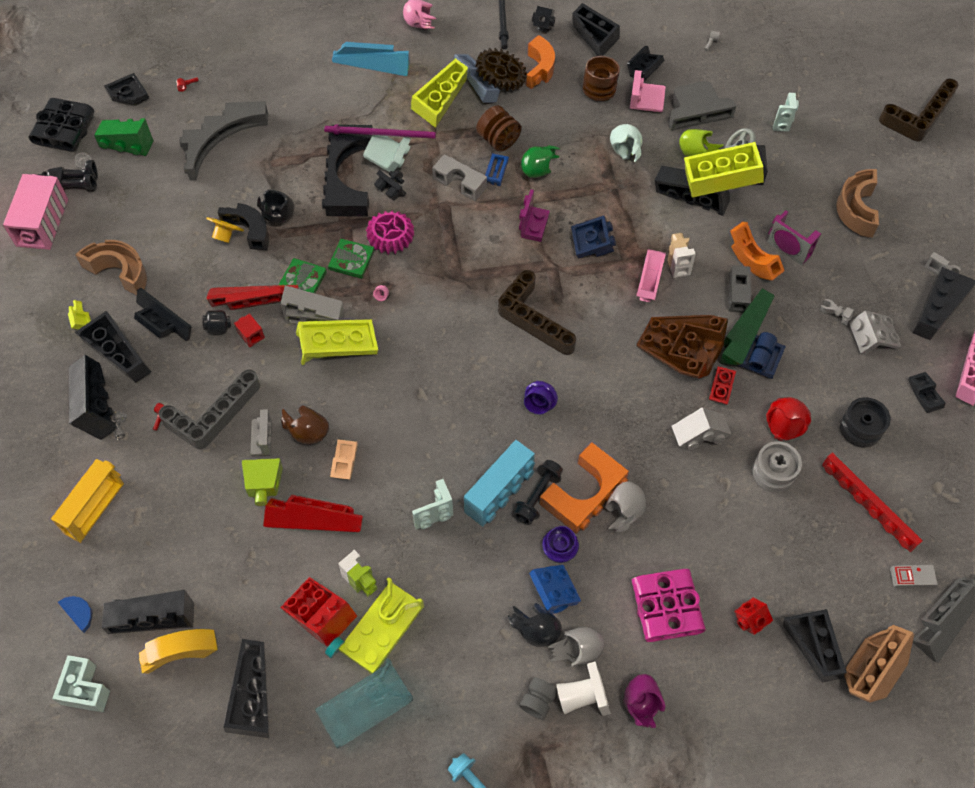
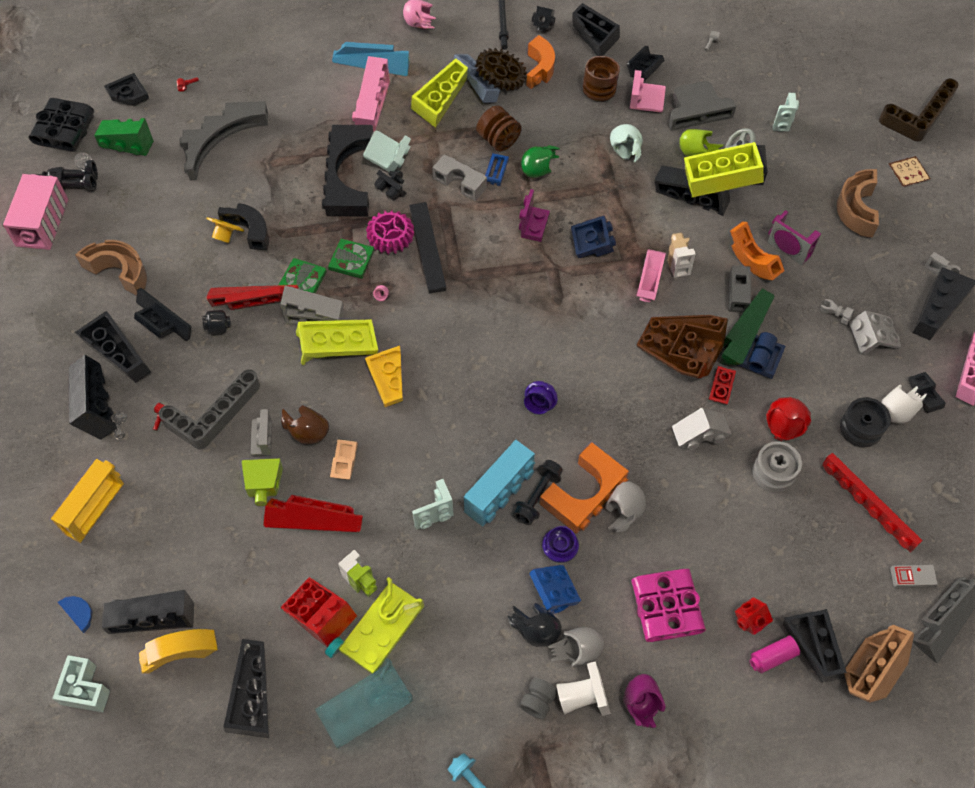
(77, 316): neon yellow plate -> none
(249, 330): red brick -> none
(276, 206): black helmet -> none
(336, 129): magenta bar -> none
(372, 92): none -> bright pink wedge
(387, 375): none -> yellow wing
(427, 248): none -> black tile
(531, 316): dark brown beam -> none
(774, 654): none -> dark pink brick
(902, 405): none -> white helmet
(909, 171): none -> tan sticker

